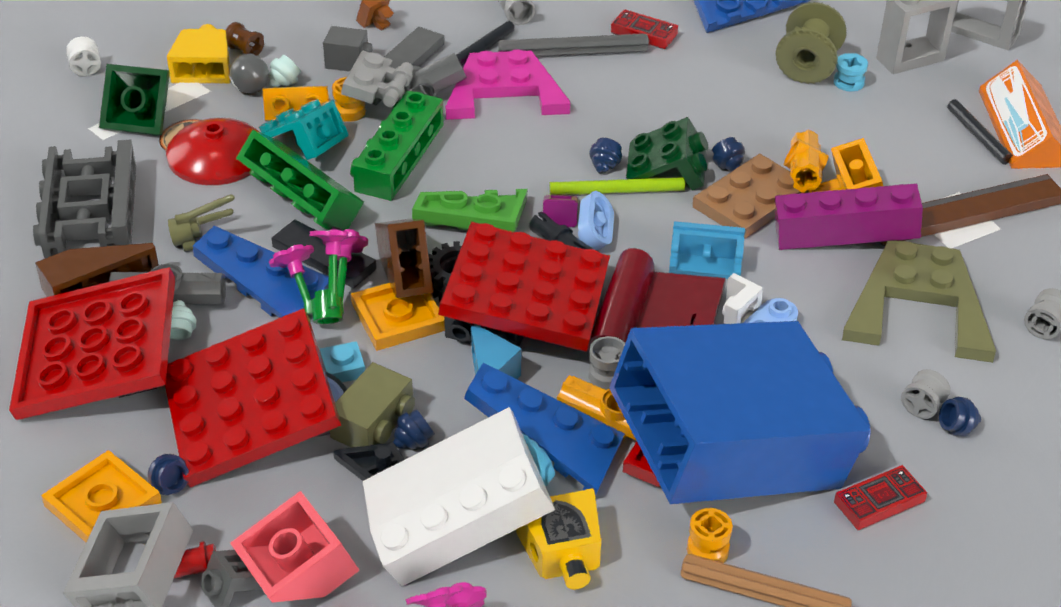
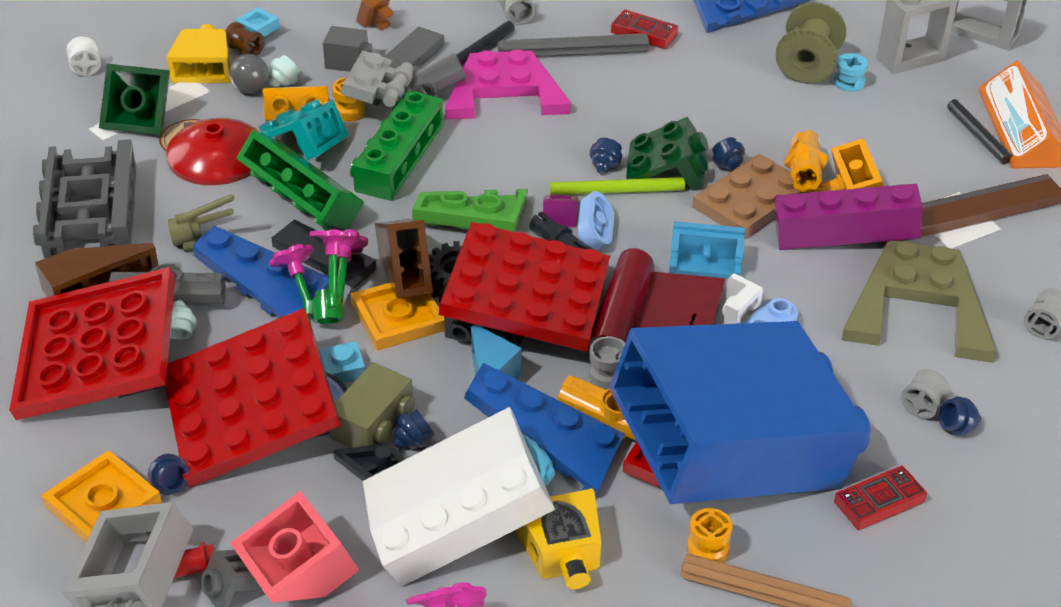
(260, 21): none -> medium azure plate

